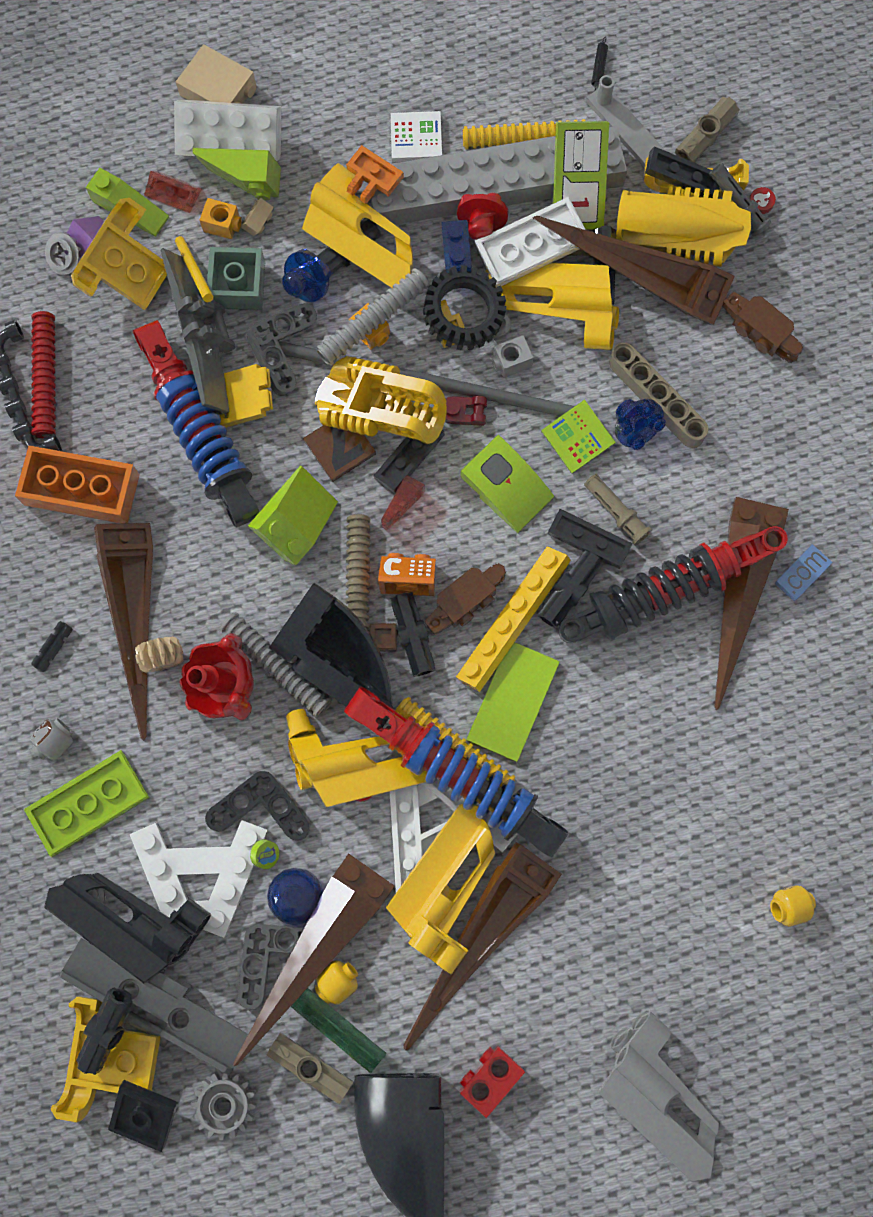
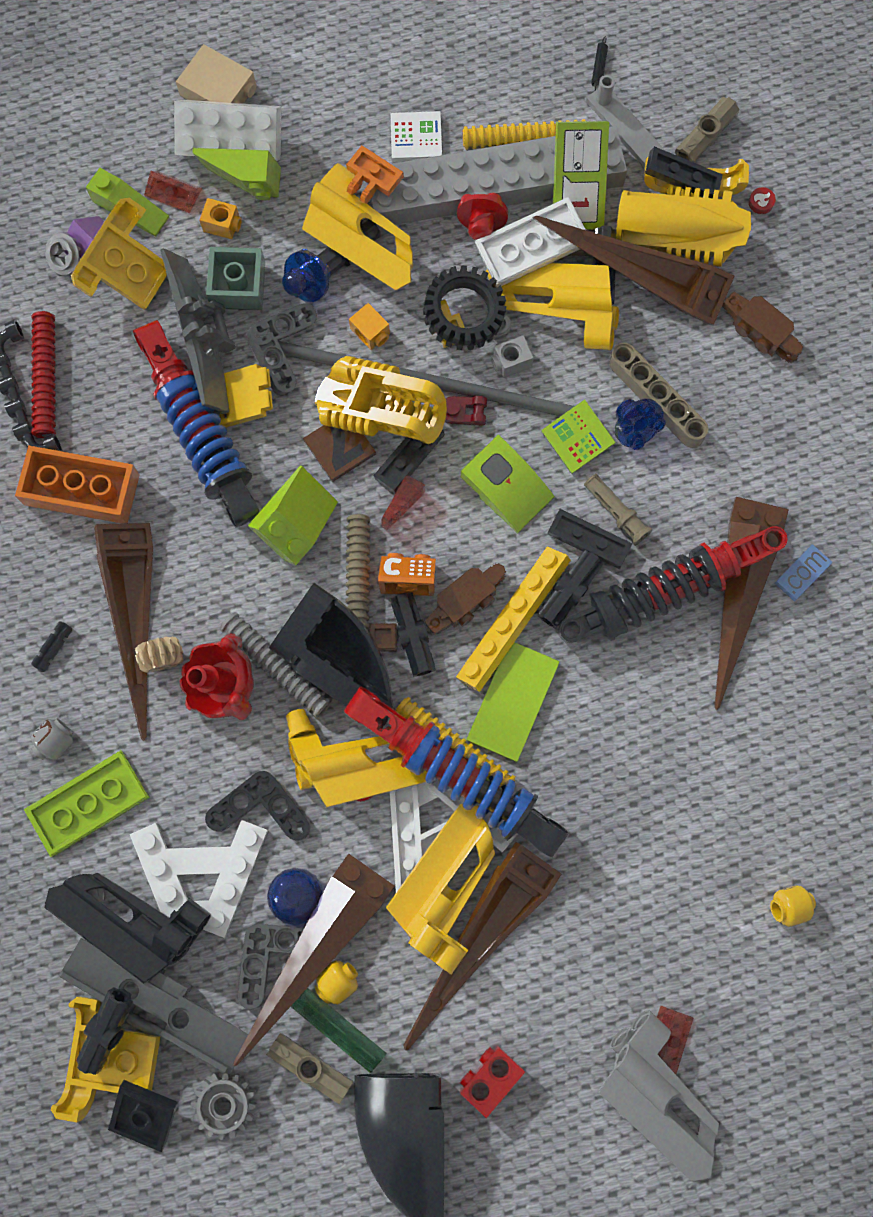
(194, 269): yellow bar -> none
(257, 216): tan piece -> none
(264, 854): lime tile -> none
(372, 316): light grey piece -> none
(456, 244): clear blue brick -> none
(680, 1027): none -> clear red slope
(728, 183): dark grey pin -> none

